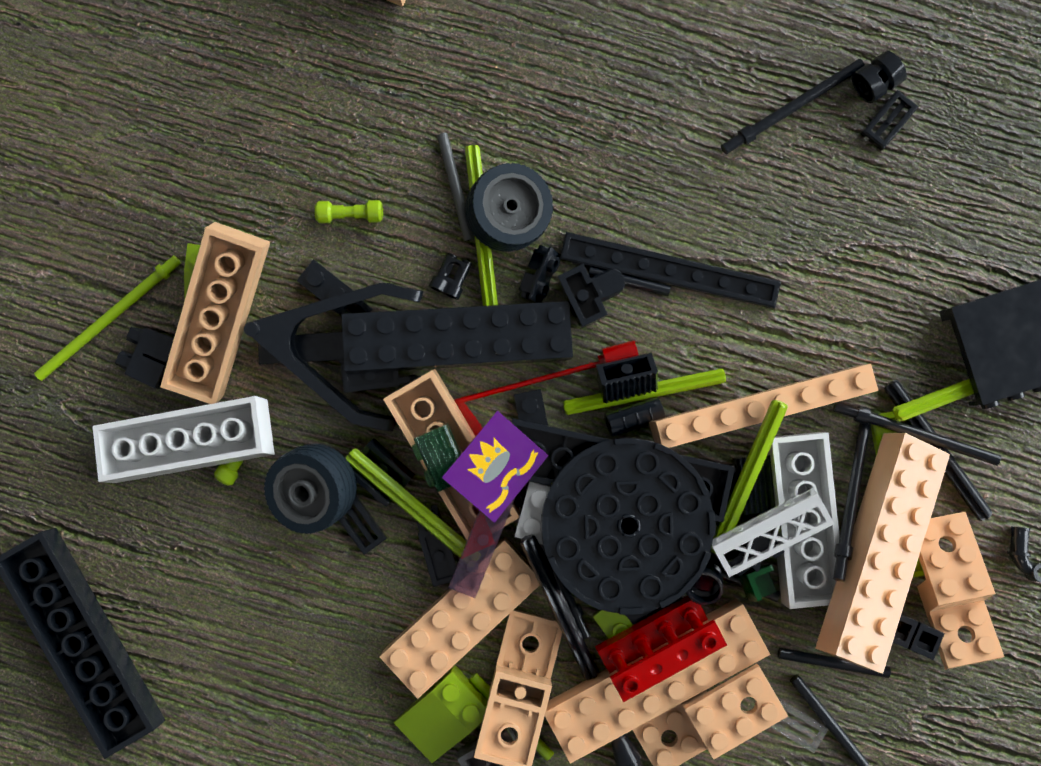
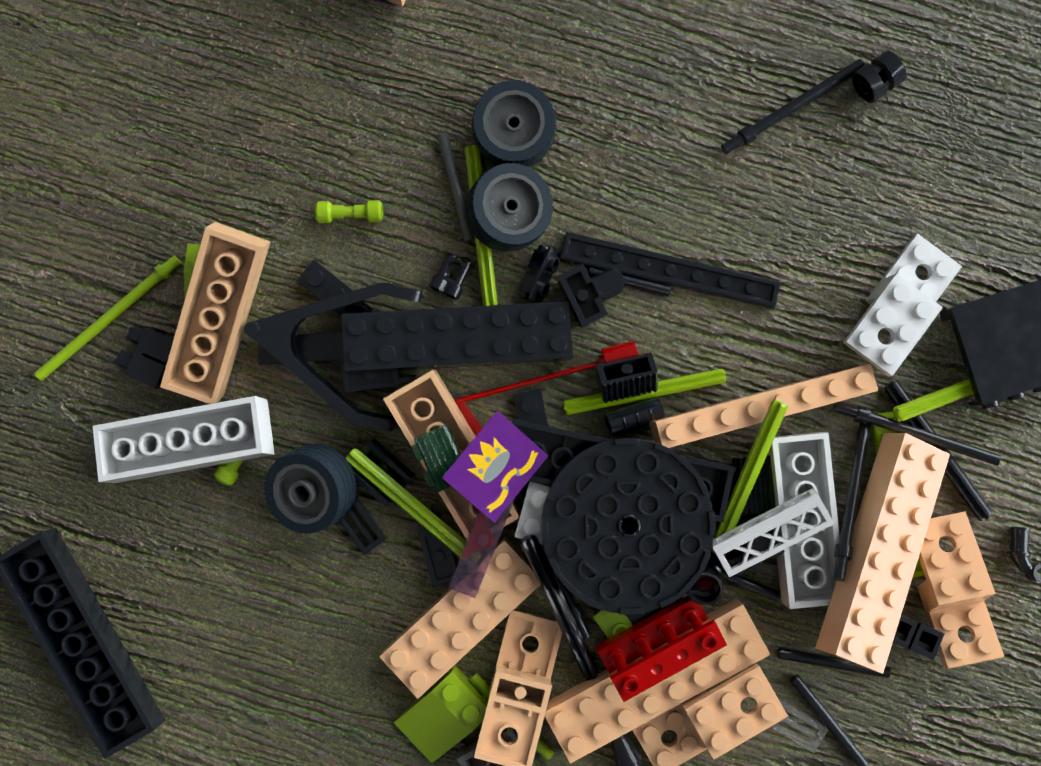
(509, 104): none -> wheel
(757, 583): dark green panel -> none
(875, 137): black tile -> none
(902, 305): none -> white bracket

